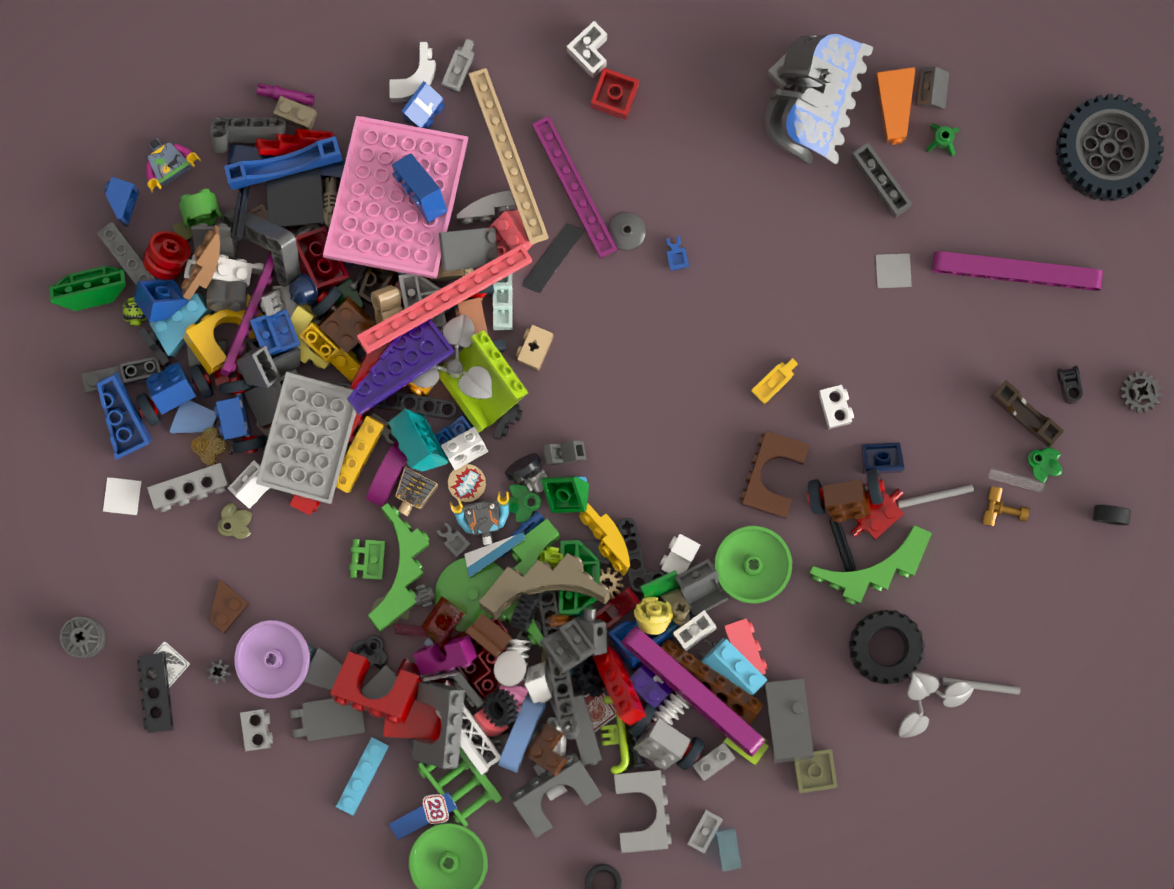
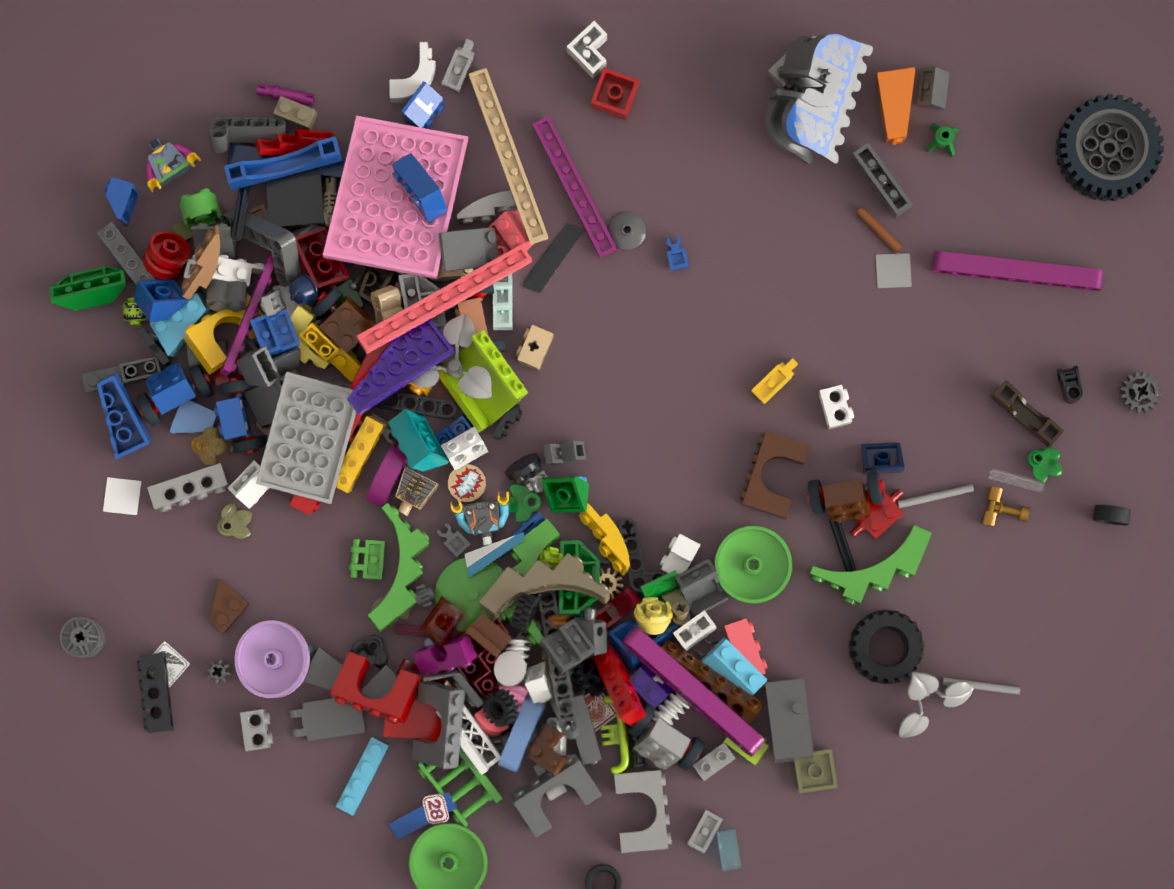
(878, 229): none -> dark orange piece

